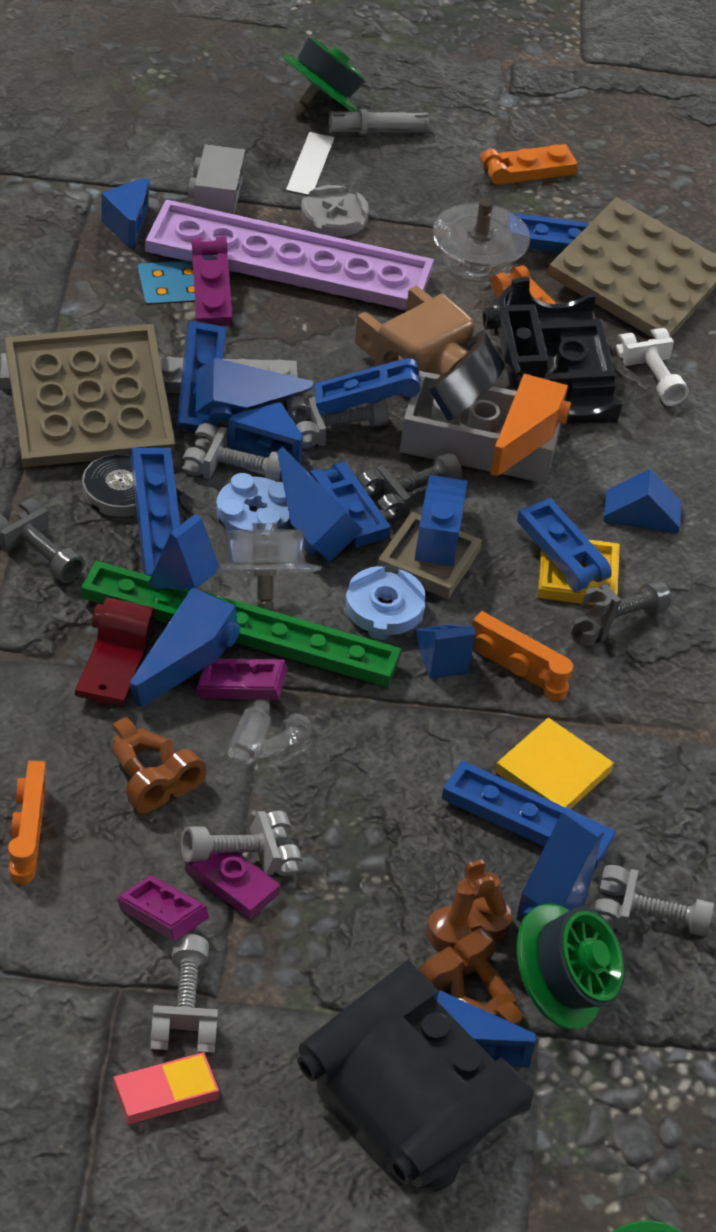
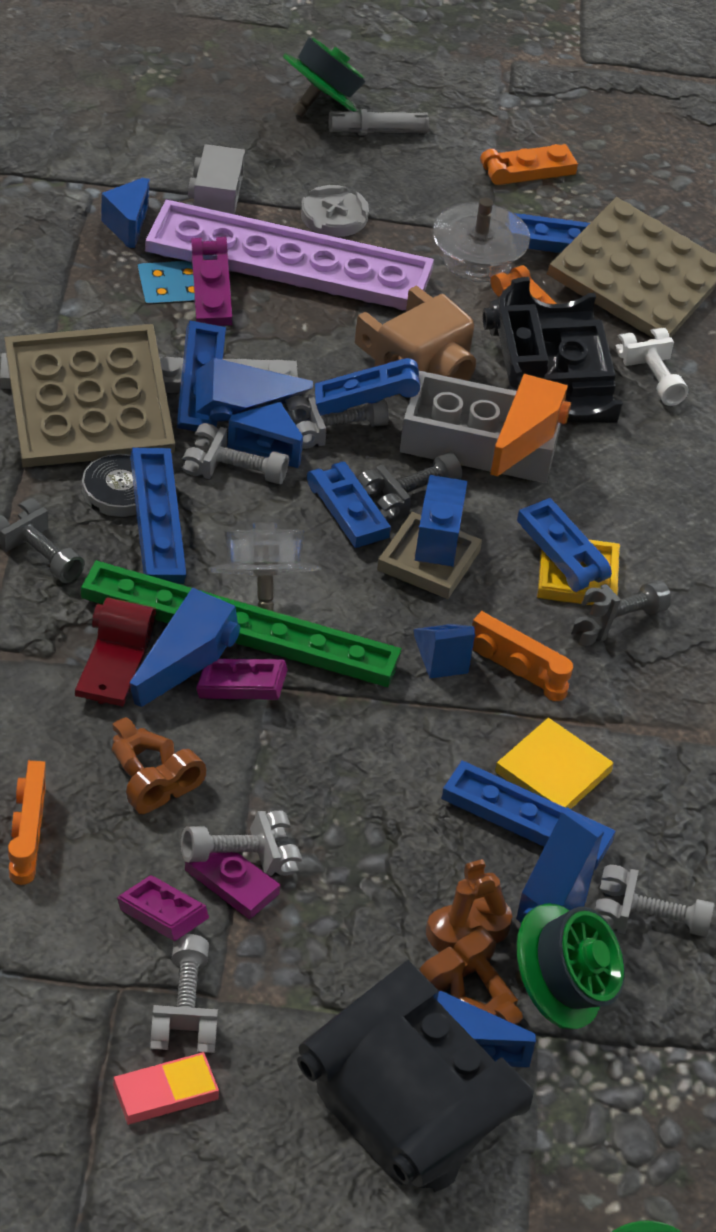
(186, 558): blue slope -> none
(249, 491): light blue plate -> none
(249, 735): clear plant -> none
(310, 163): white sticker -> none
(314, 510): blue slope -> none
(379, 618): light blue plate -> none
(469, 378): black slope -> none
(643, 503): blue slope -> none

